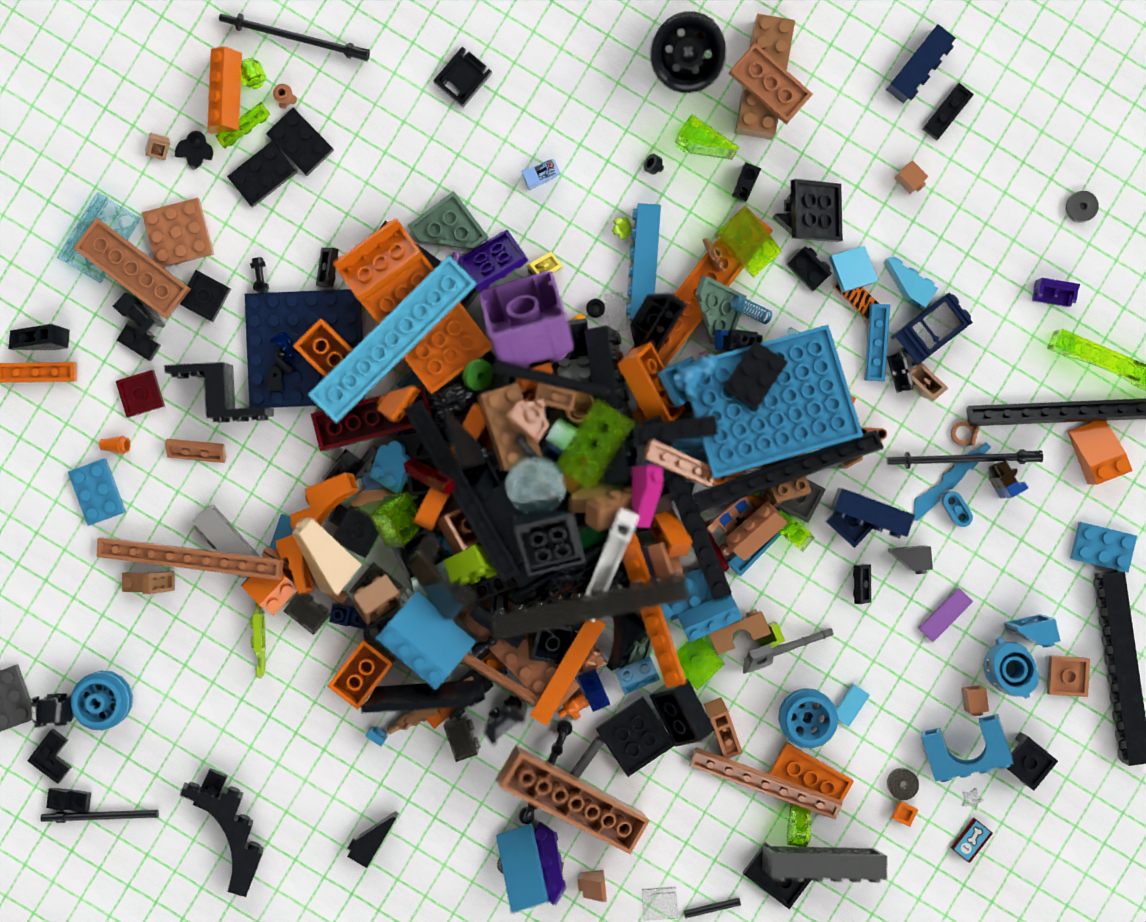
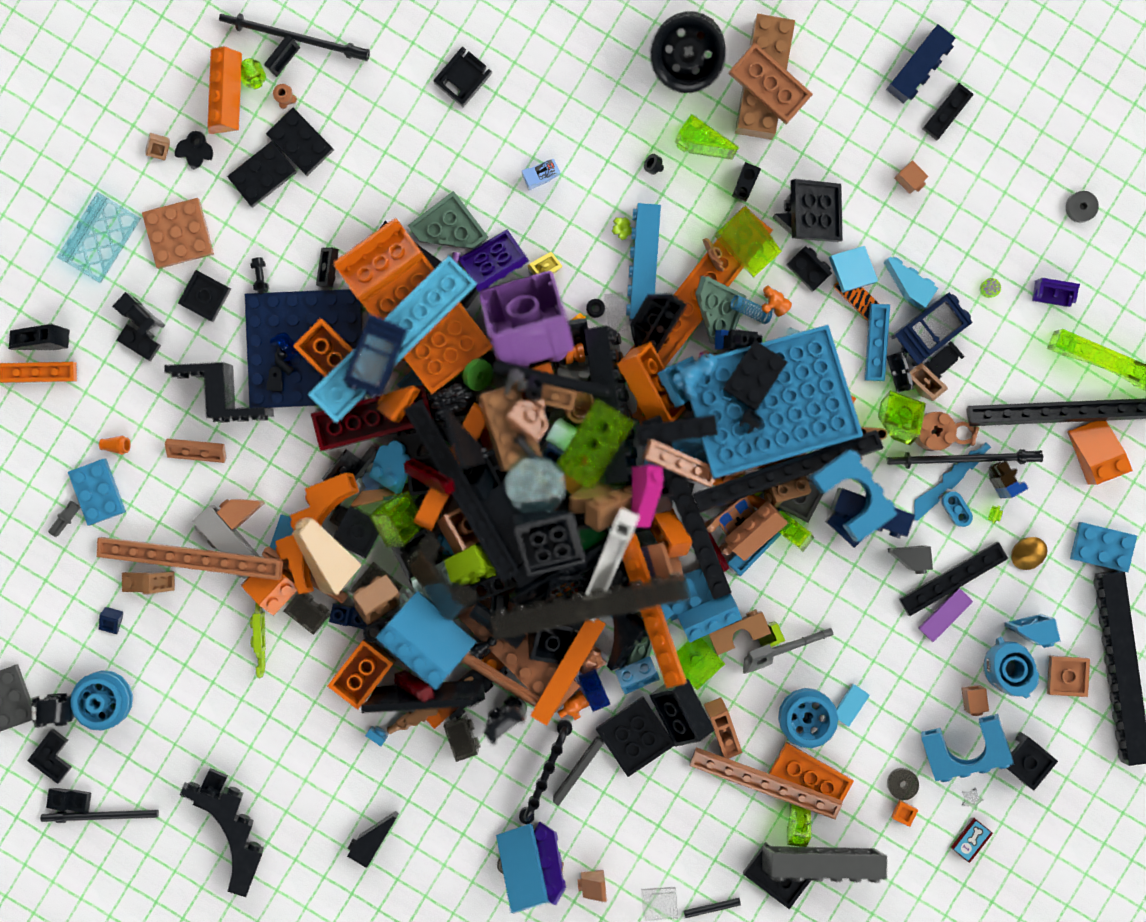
(64, 518): none -> dark grey axle
(110, 620): none -> dark blue slope
(132, 268): nougat plate -> none
(140, 393): dark red tile -> none
(238, 511): none -> nougat slope
(246, 122): clear neon green plate -> none
(282, 55): none -> black tile
(375, 356): none -> dark blue door
(413, 685): none -> dark red piece
(532, 386): none -> leg
(572, 799): nougat brick -> none
(576, 354): none -> orange wheel
(753, 419): none -> black tile
(777, 301): none -> orange piece
(862, 584): black plate -> none
(876, 509): none -> dark azure arch
(901, 417): none -> clear neon green slope
(944, 359): none -> black piece
(944, 435): none -> nougat brick
(953, 578): none -> black tile
(990, 288): none -> clear neon green tile
(995, 514): none -> clear neon green plate
(1029, 553): none -> pearl gold hat

